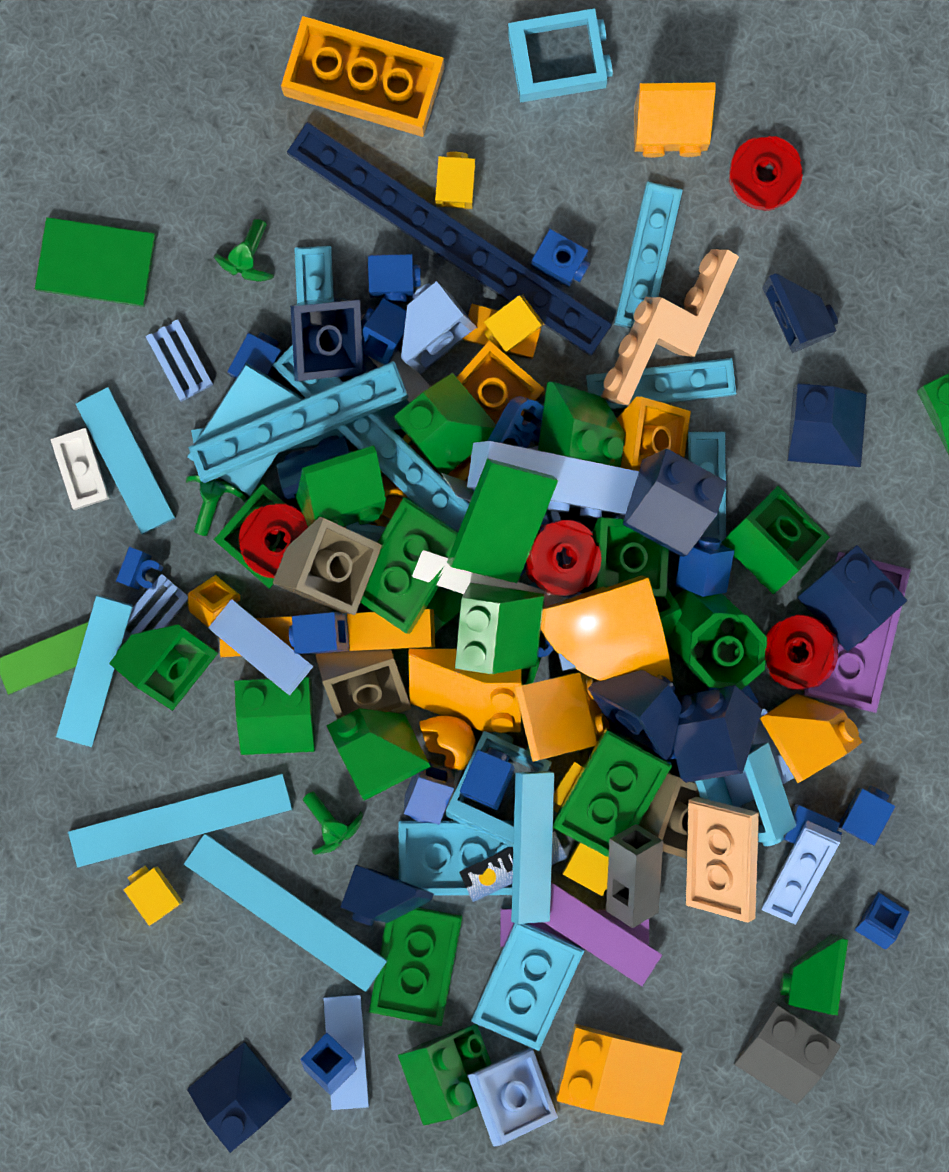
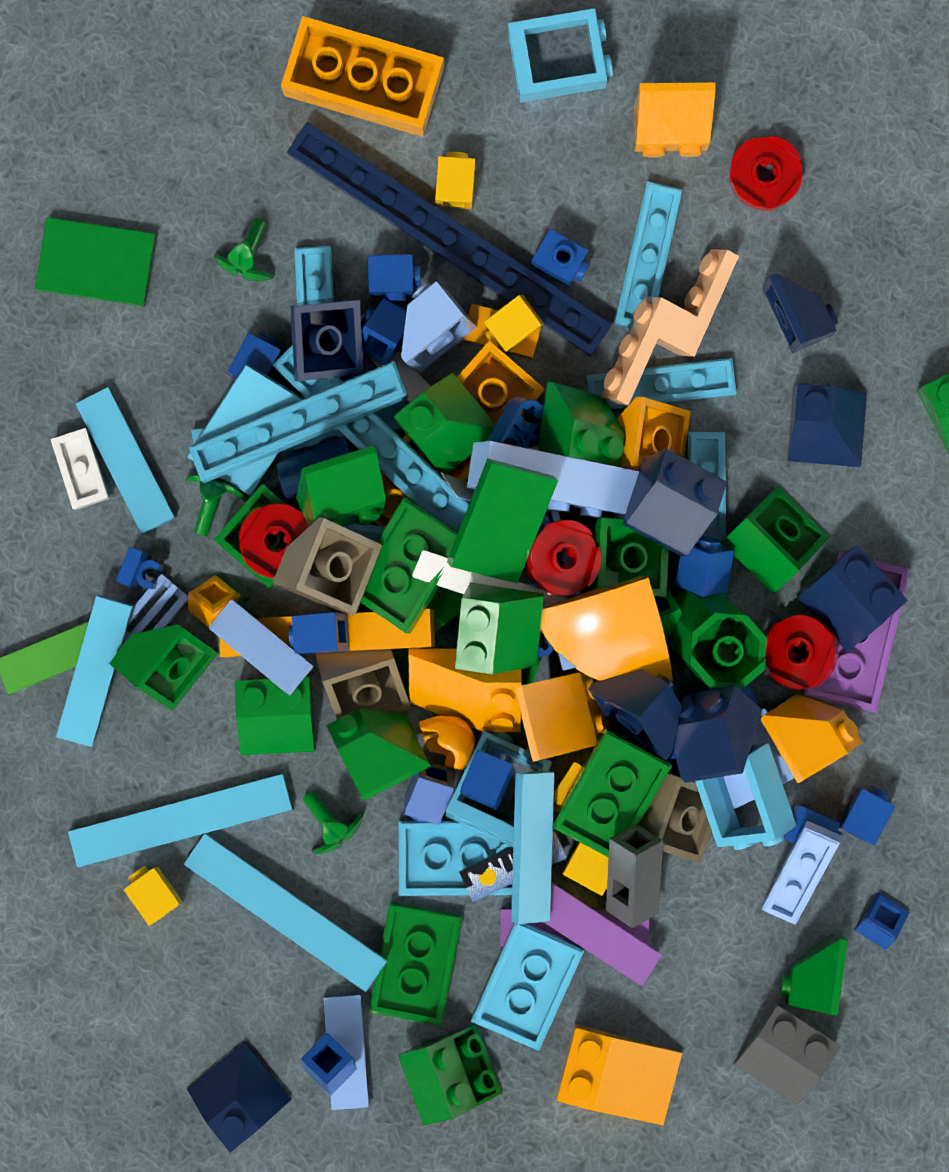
(164, 333): light blue tile -> none
(380, 896): dark blue slope -> none
(512, 1096): light blue tile -> none
(722, 859): light nougat tile -> none

